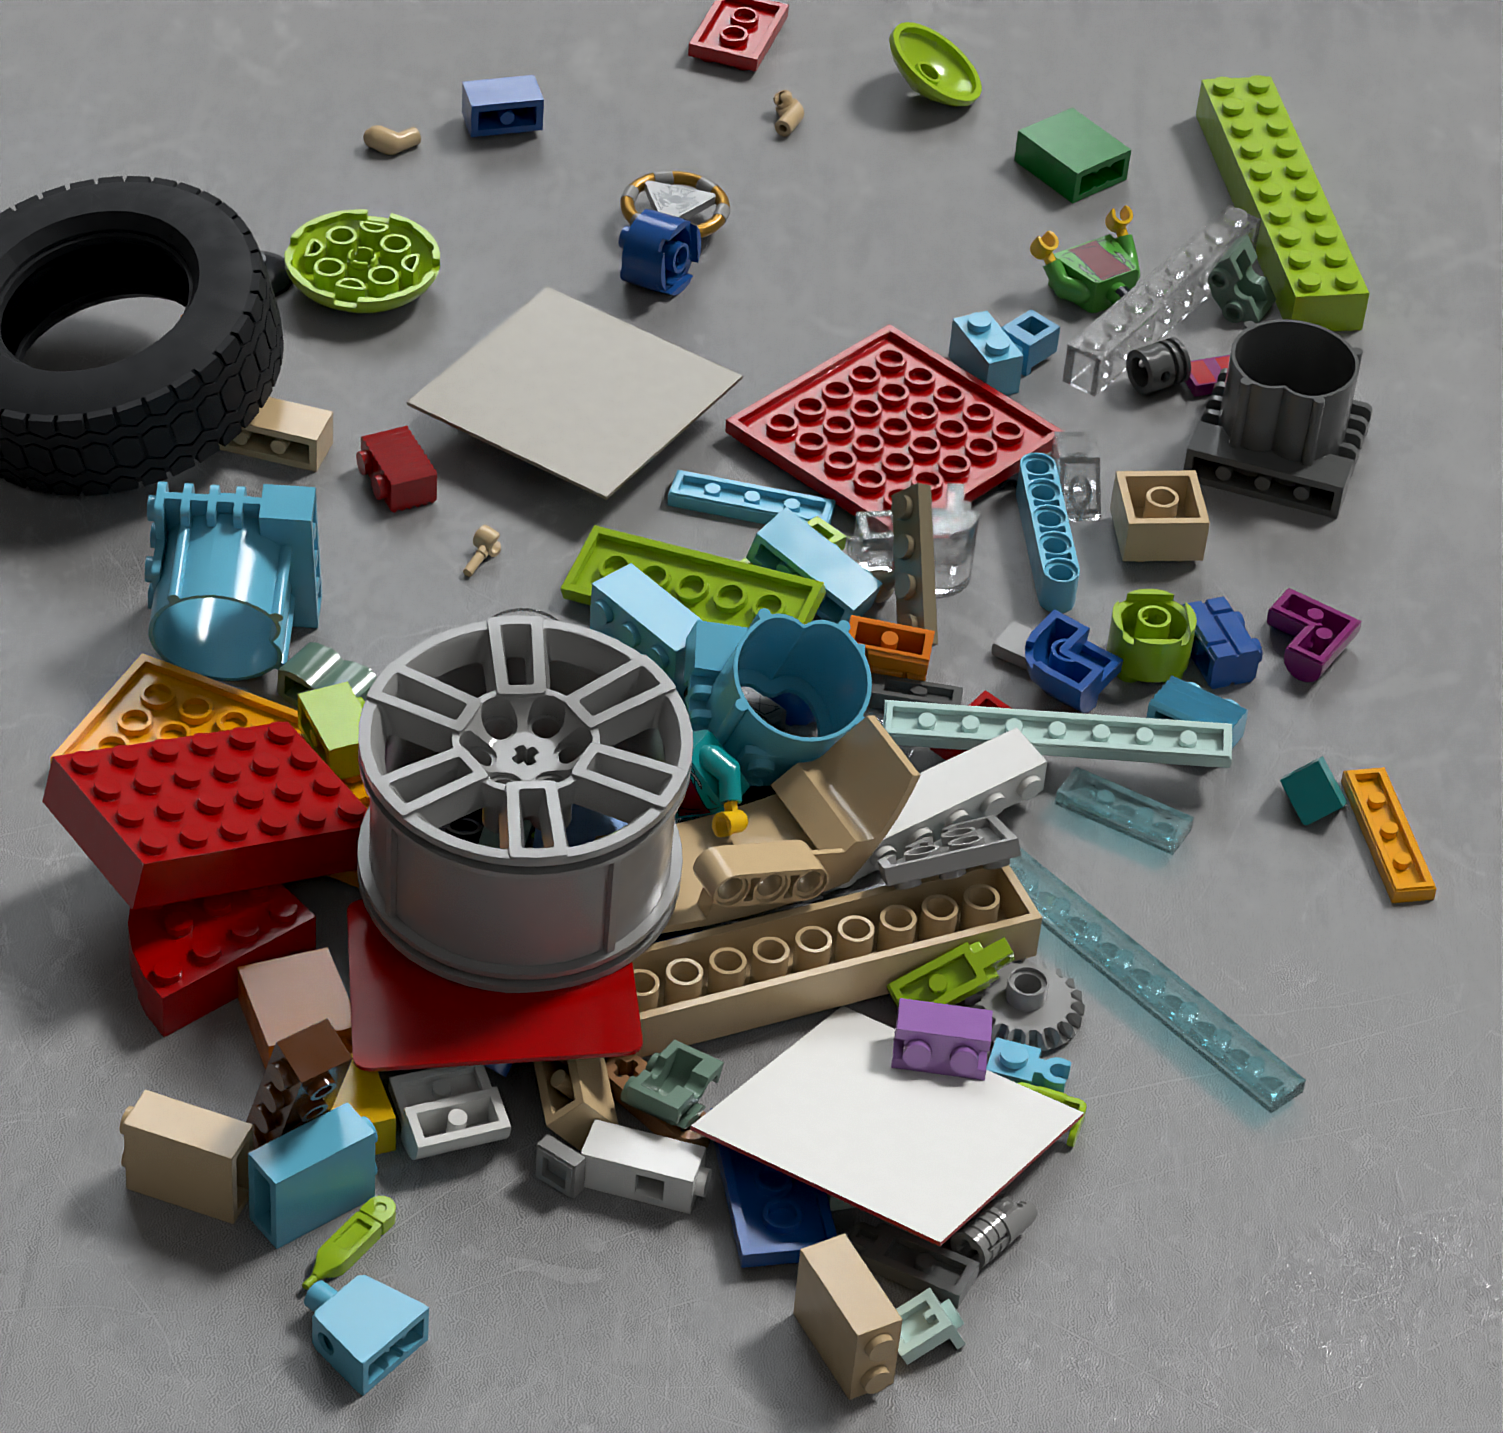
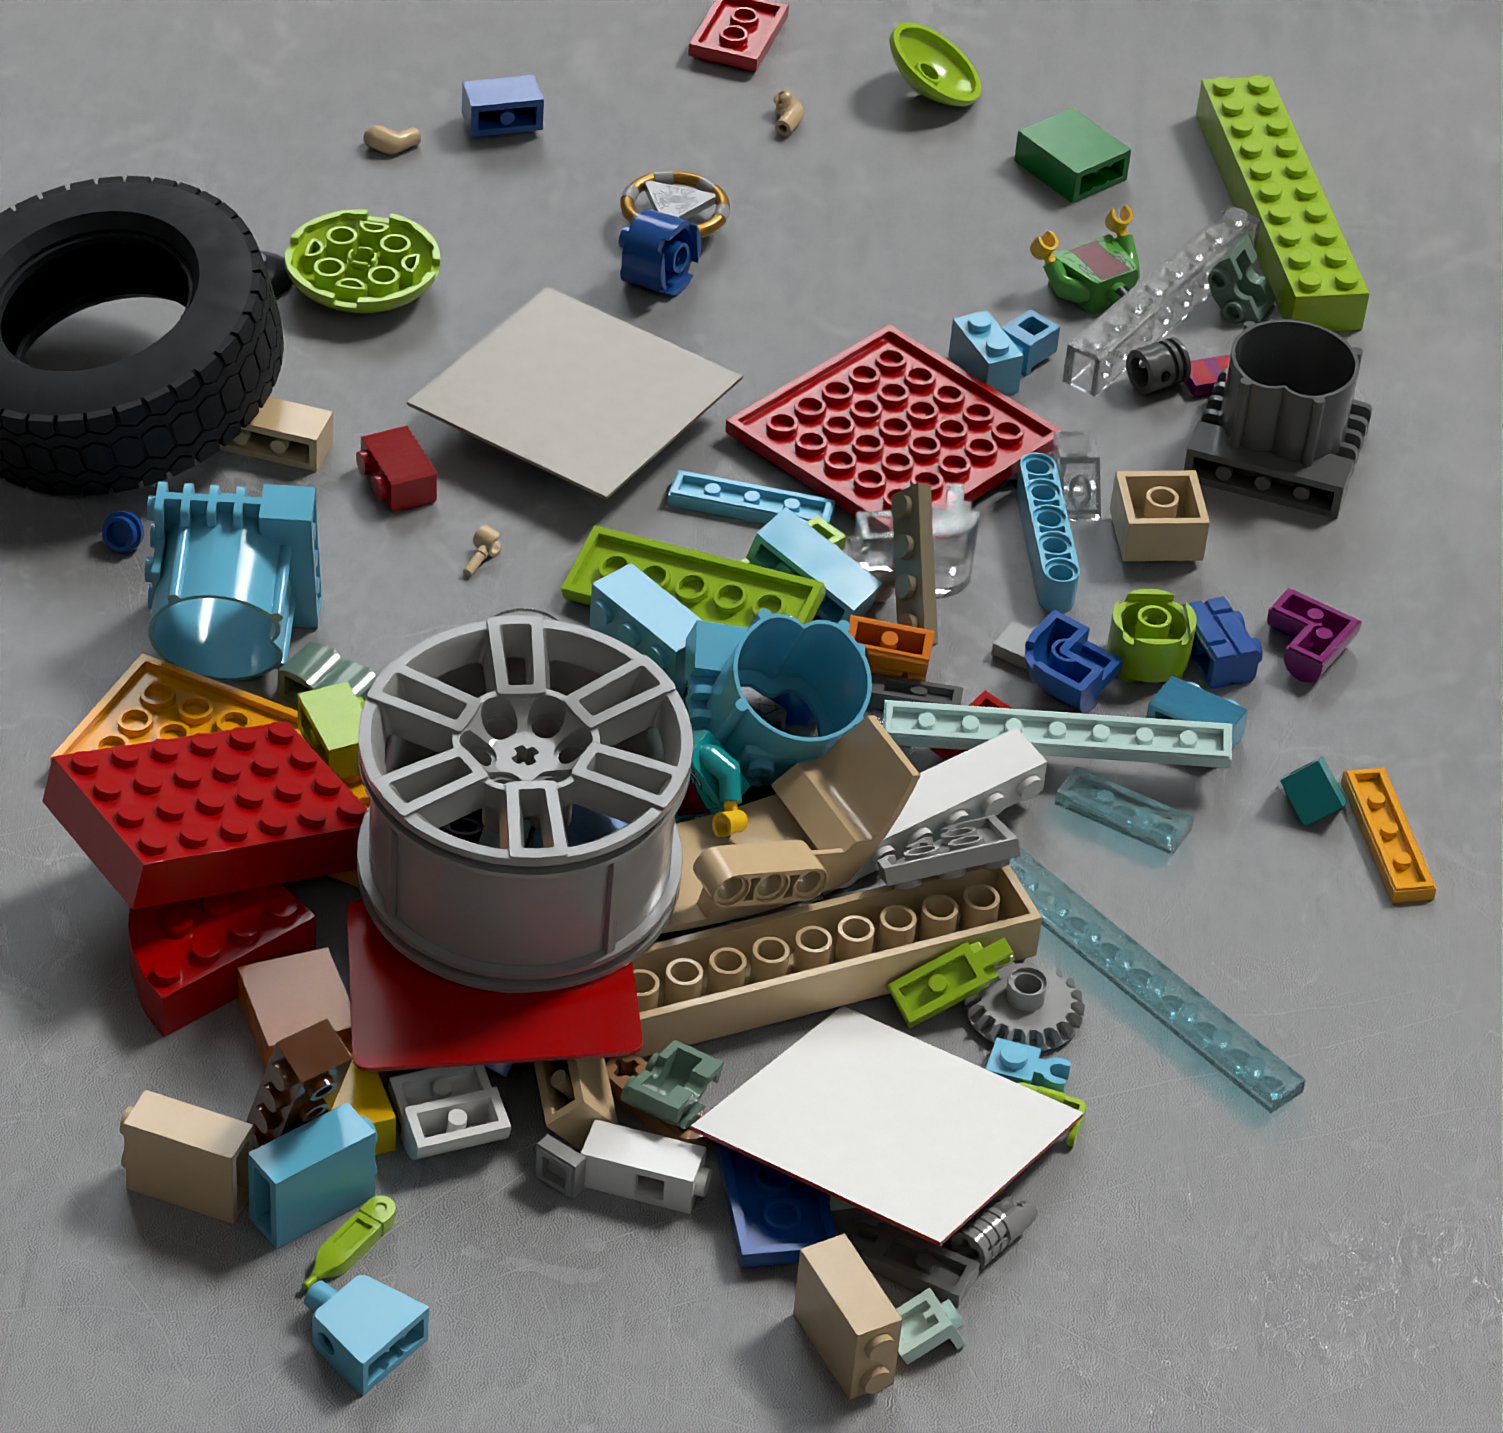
(123, 531): none -> blue plate
(942, 1039): medium lavender brick -> none

